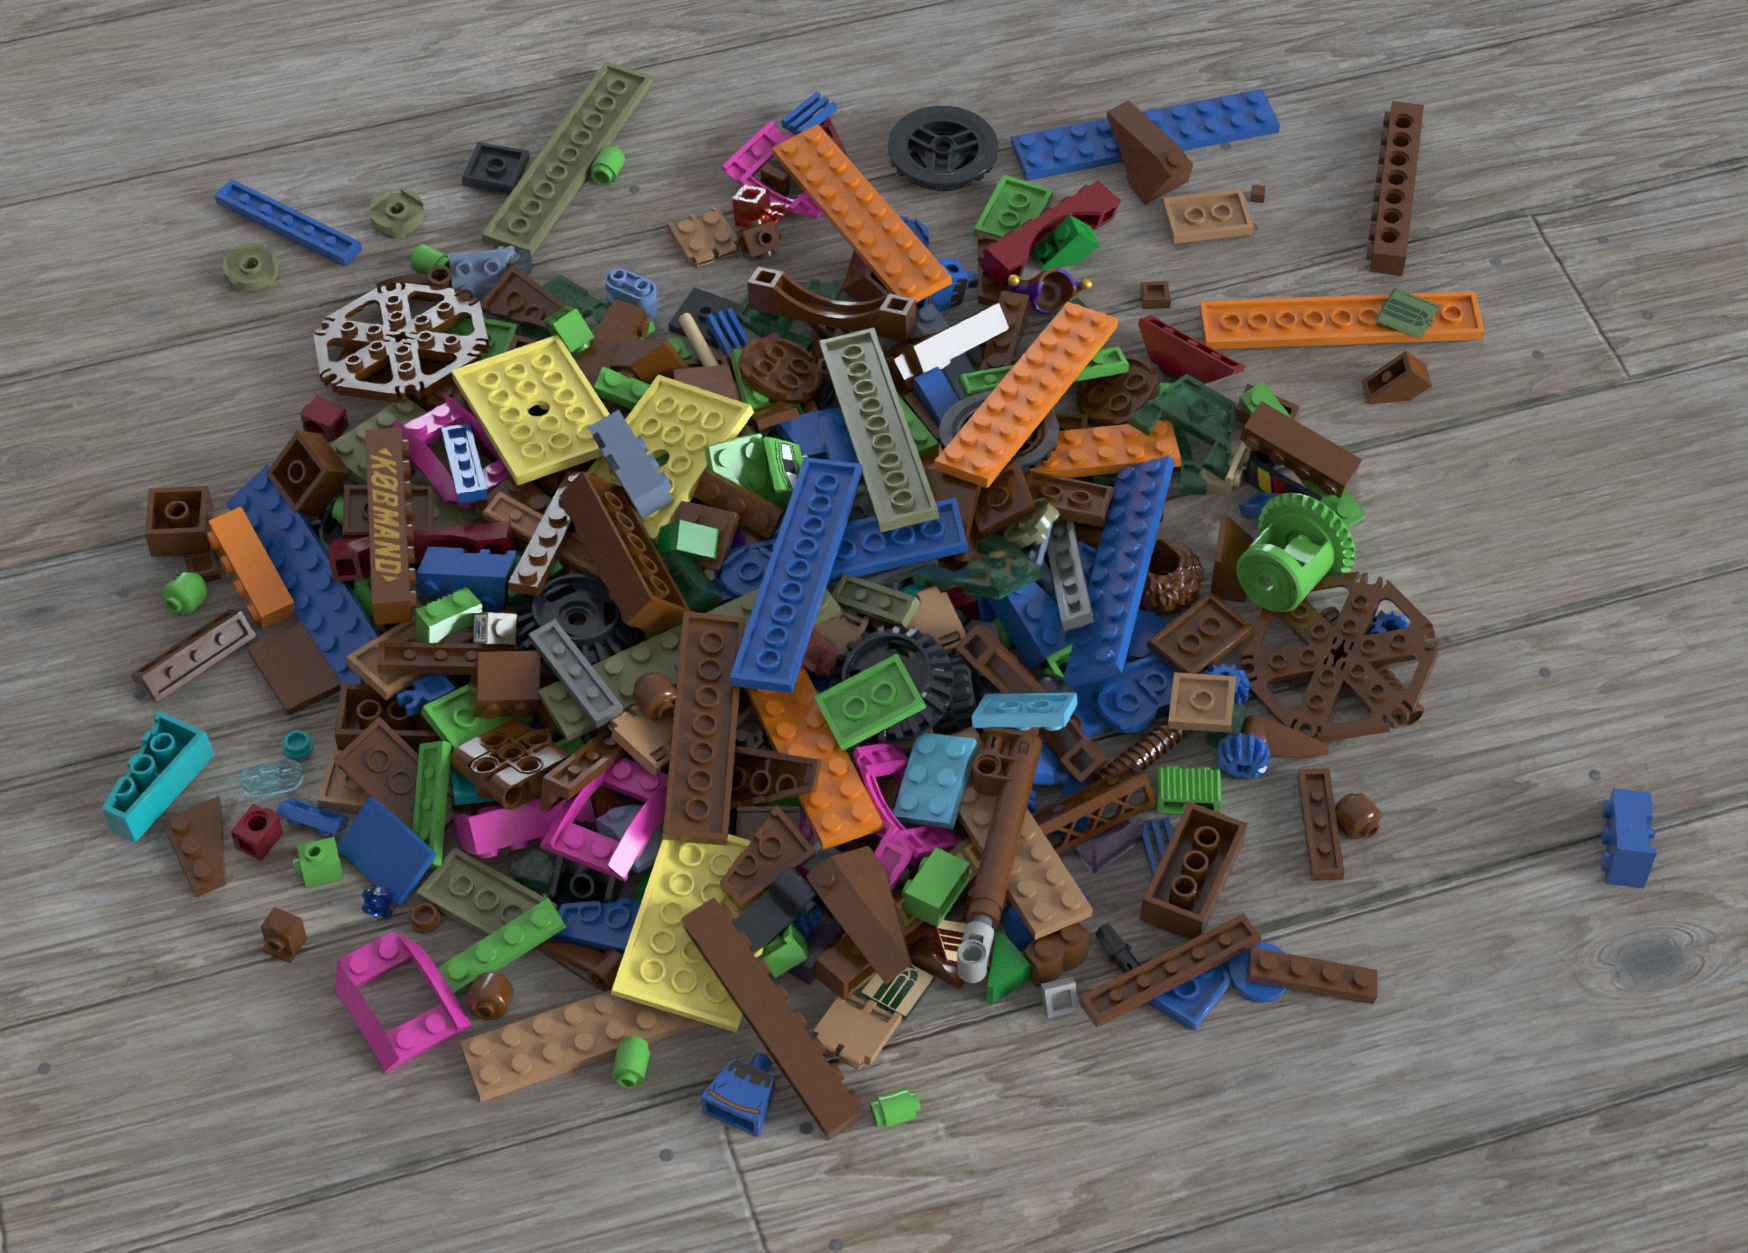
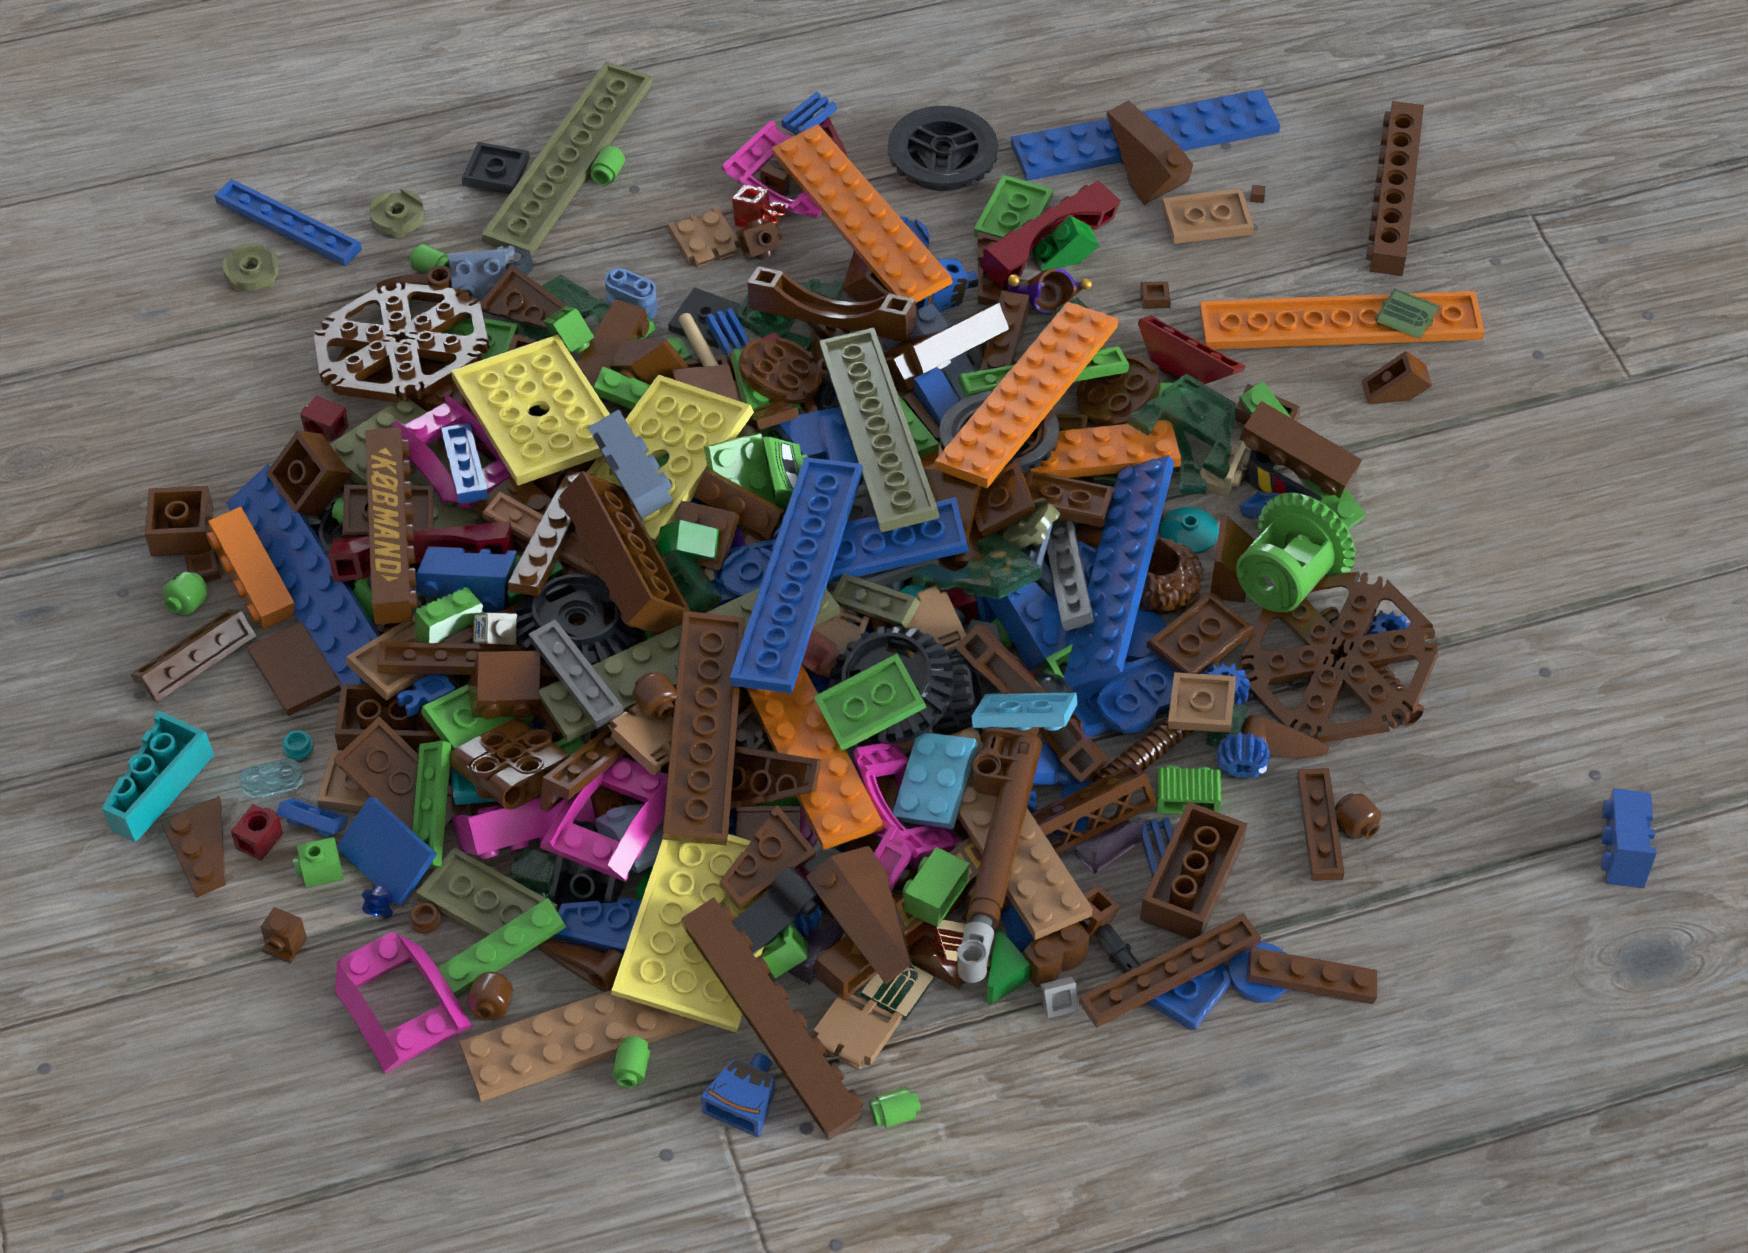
(1103, 910): none -> reddish brown brick
(1190, 528): none -> teal dish

